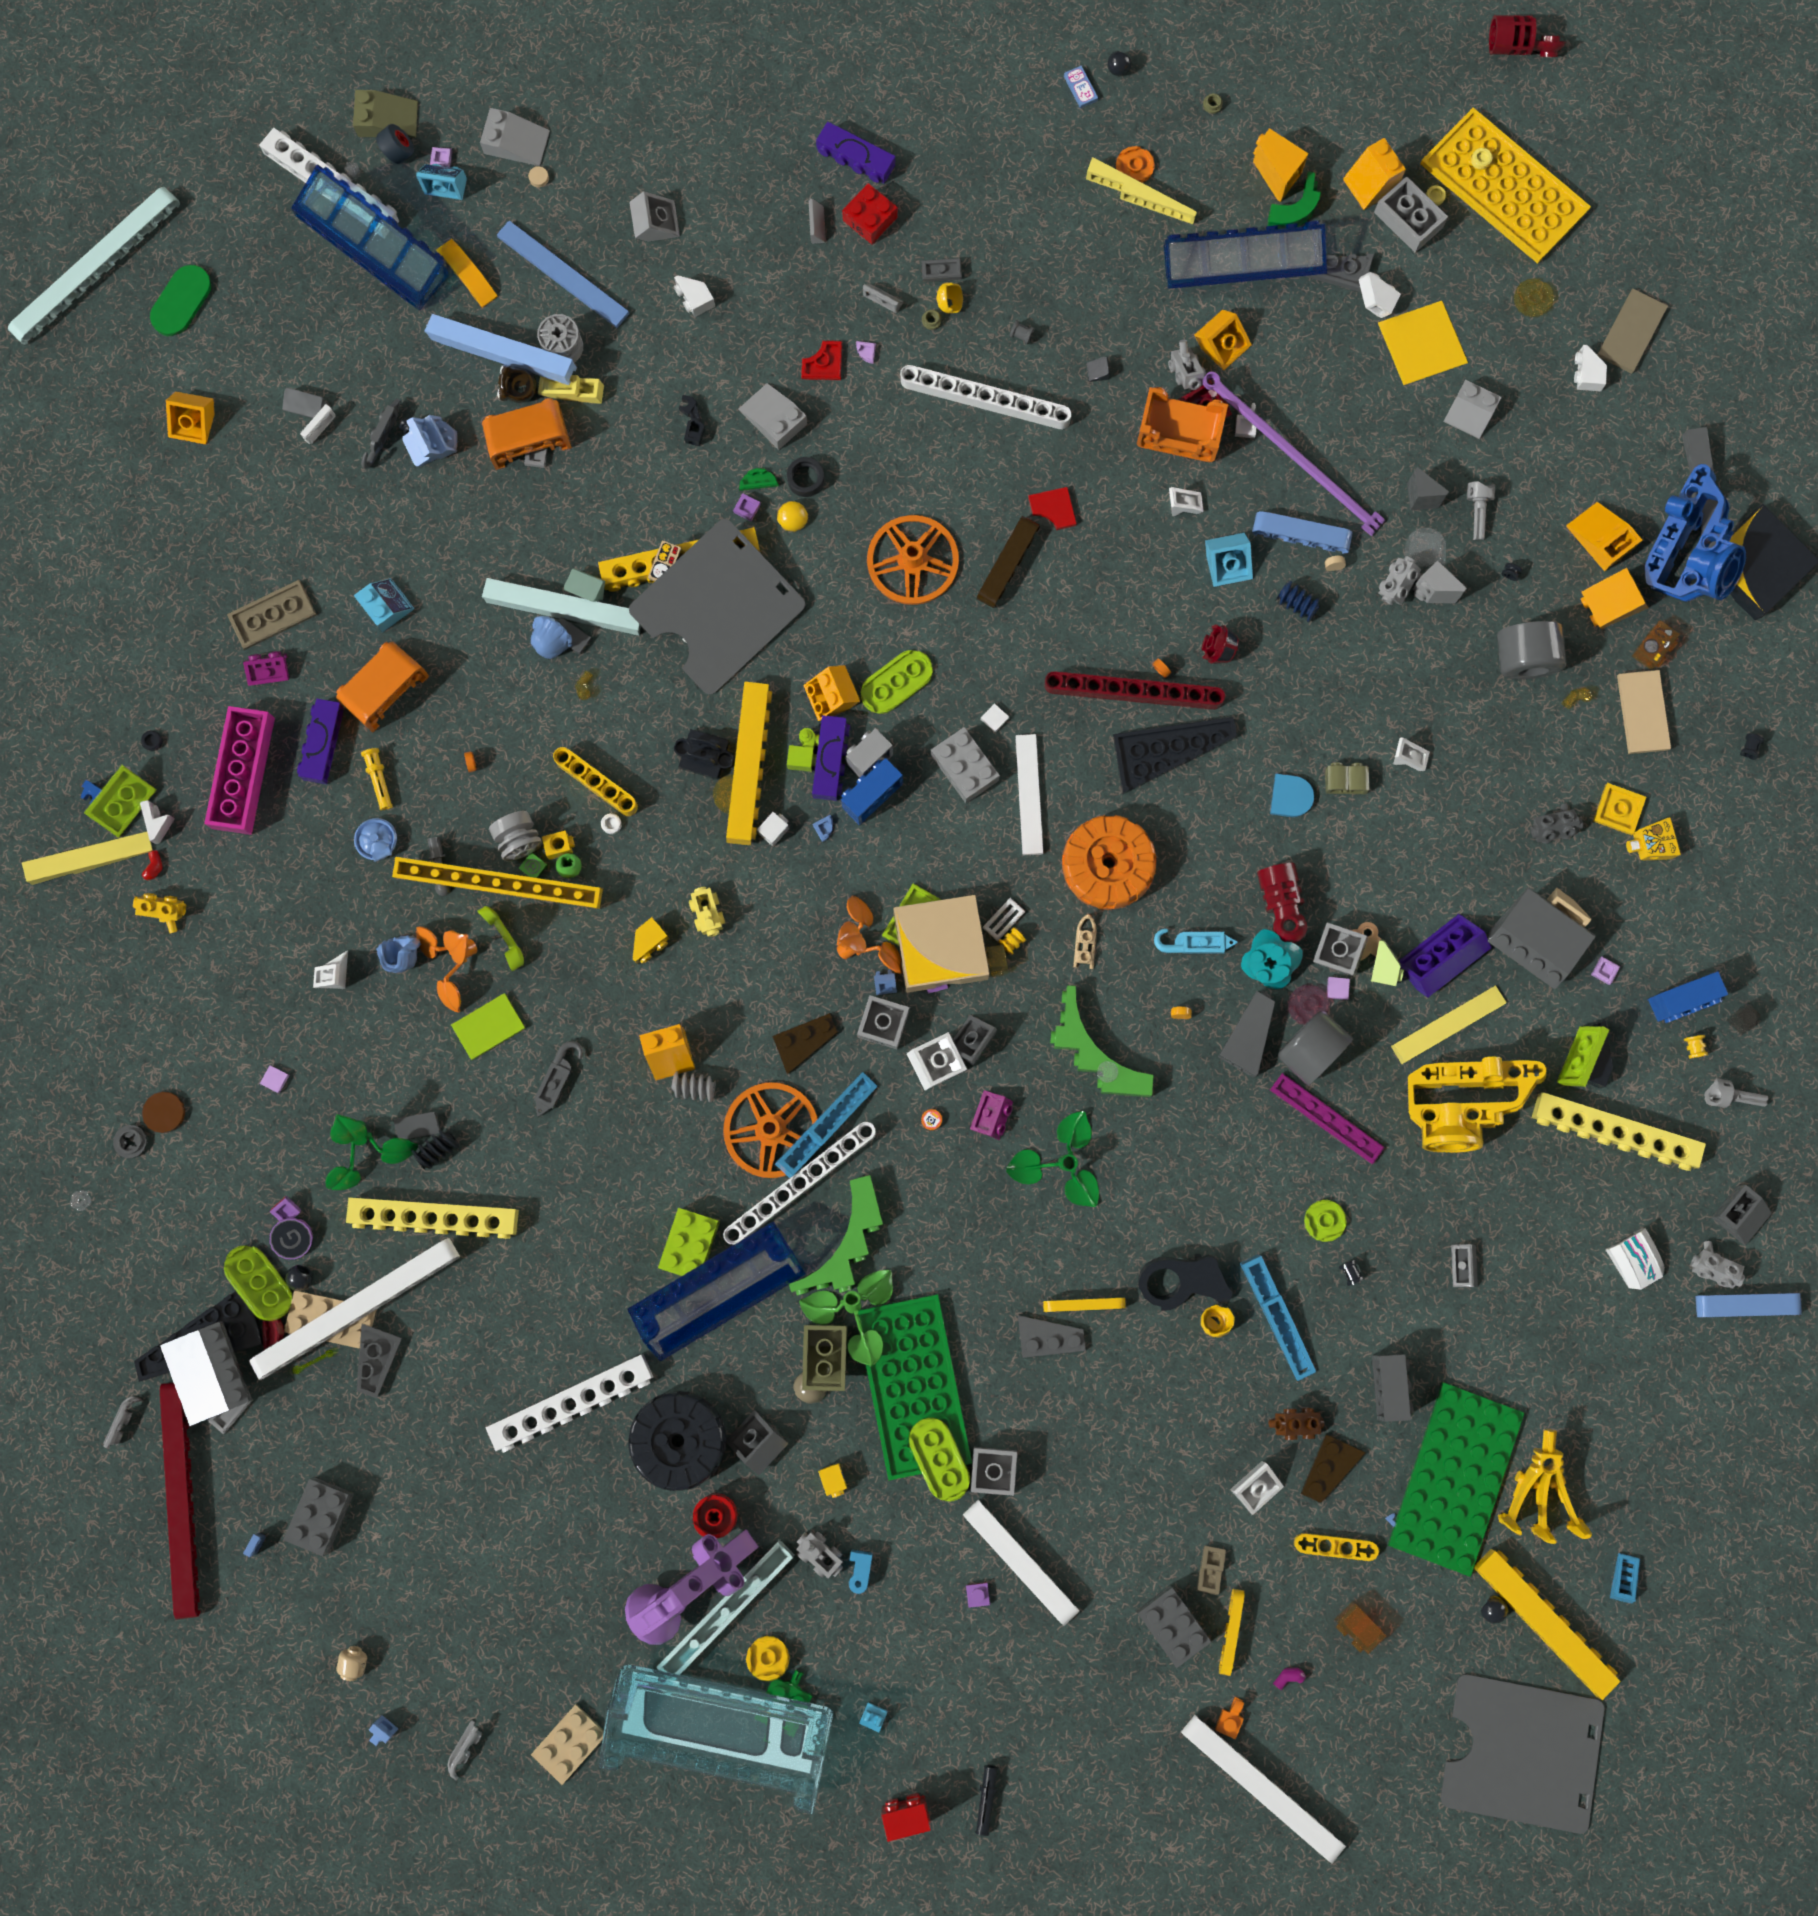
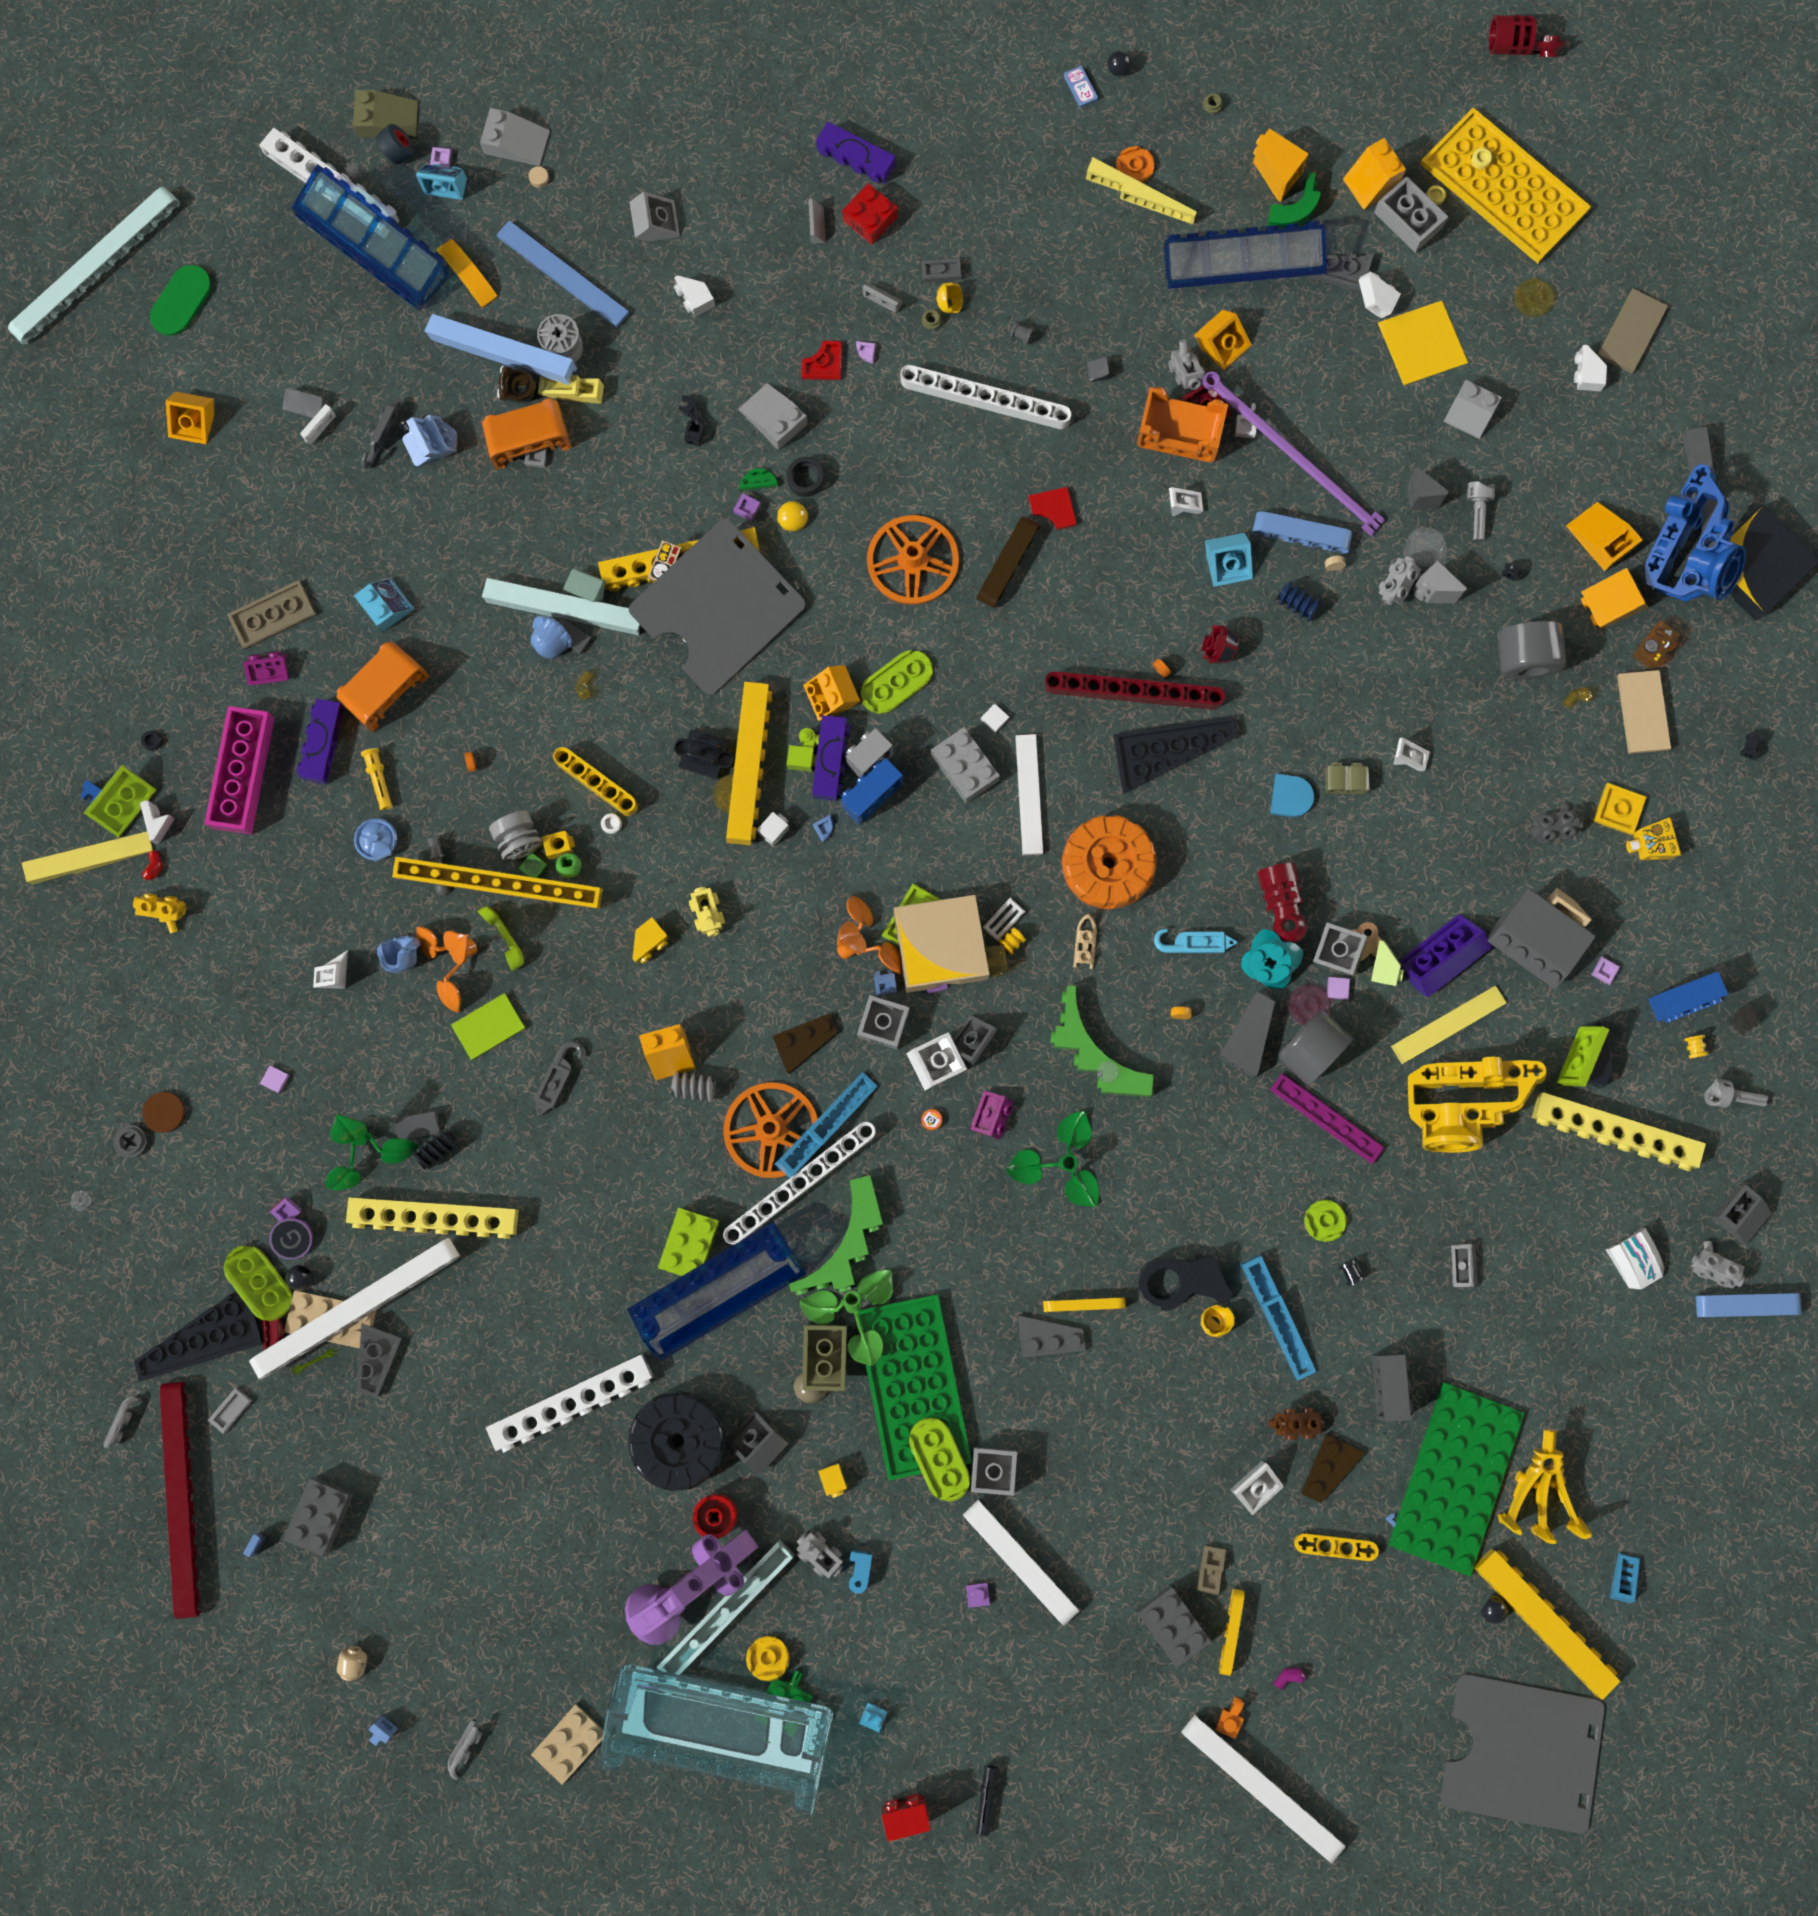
(206, 1373): slope -> none
(1360, 1628): clear orange brick -> none

